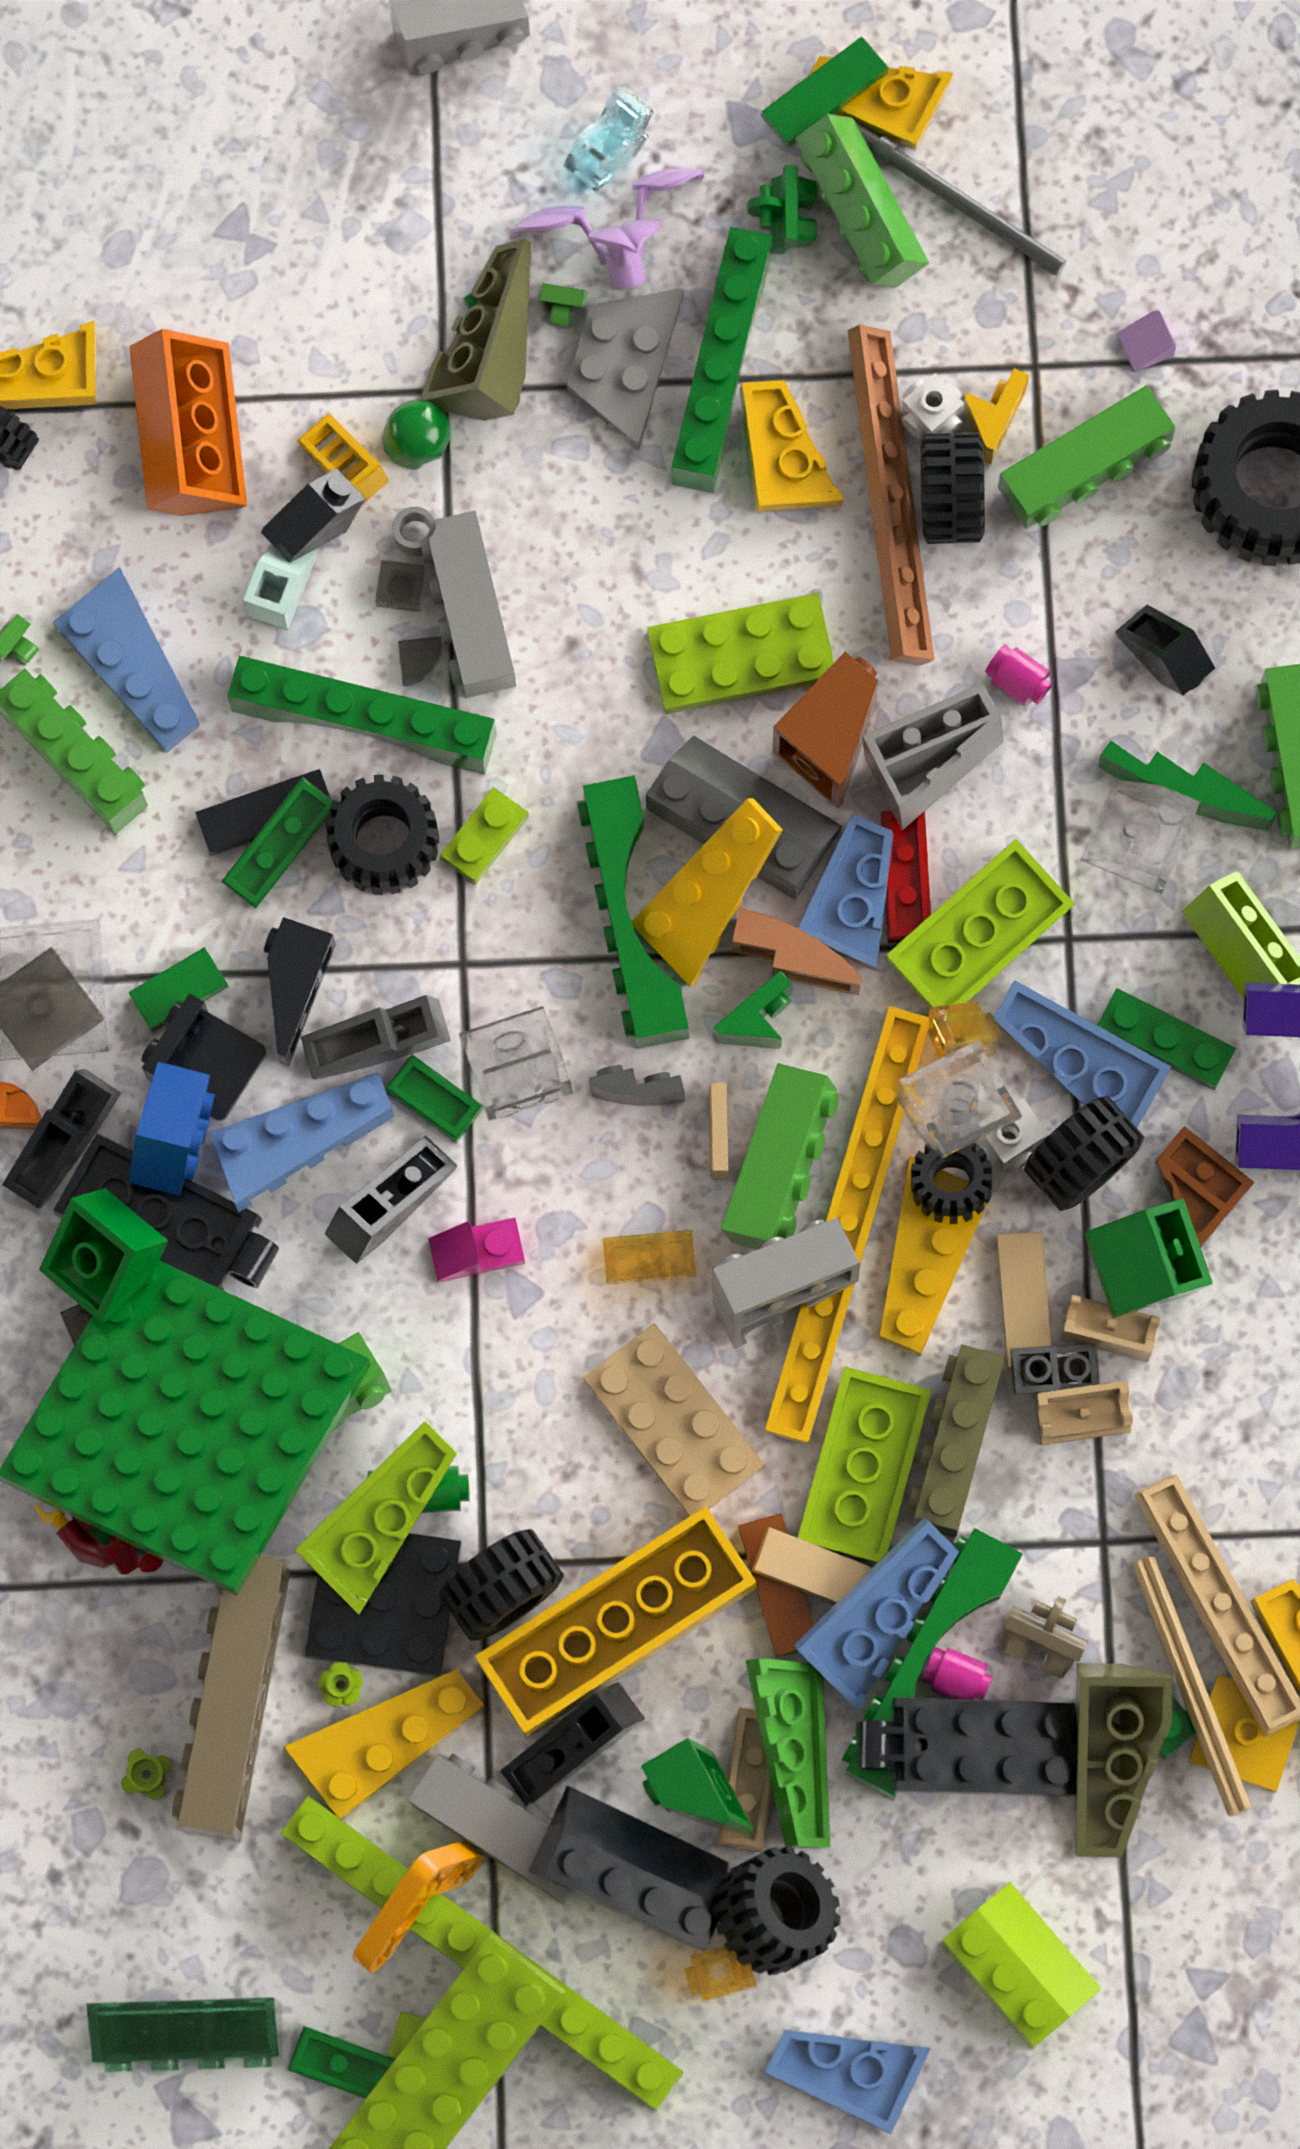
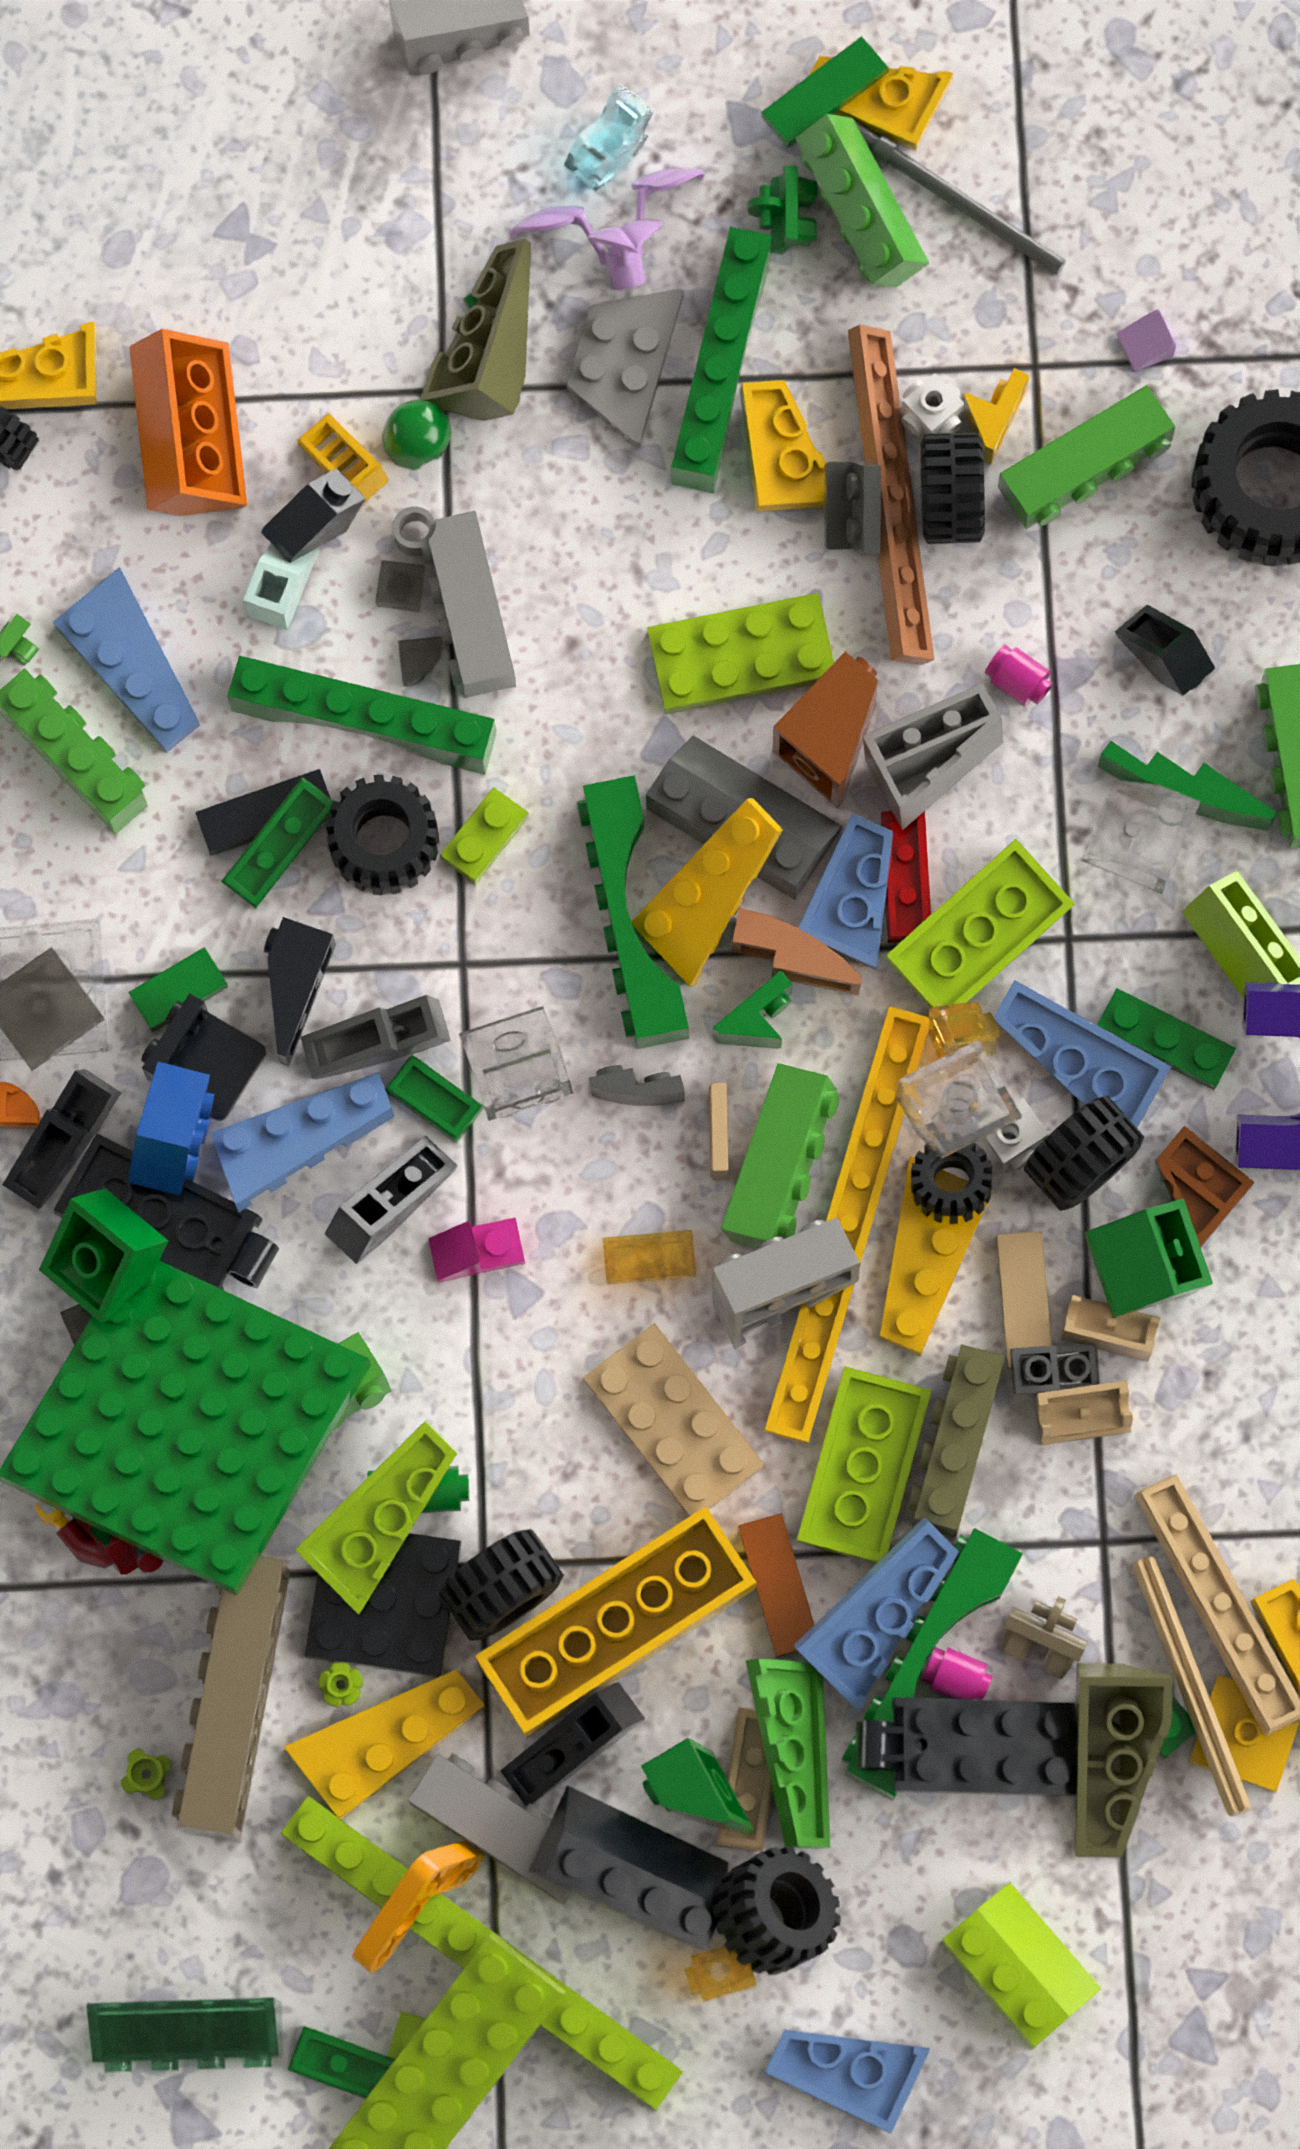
(563, 300): bright green tile -> none
(807, 1566): tan tile -> none
(852, 506): none -> dark grey bracket

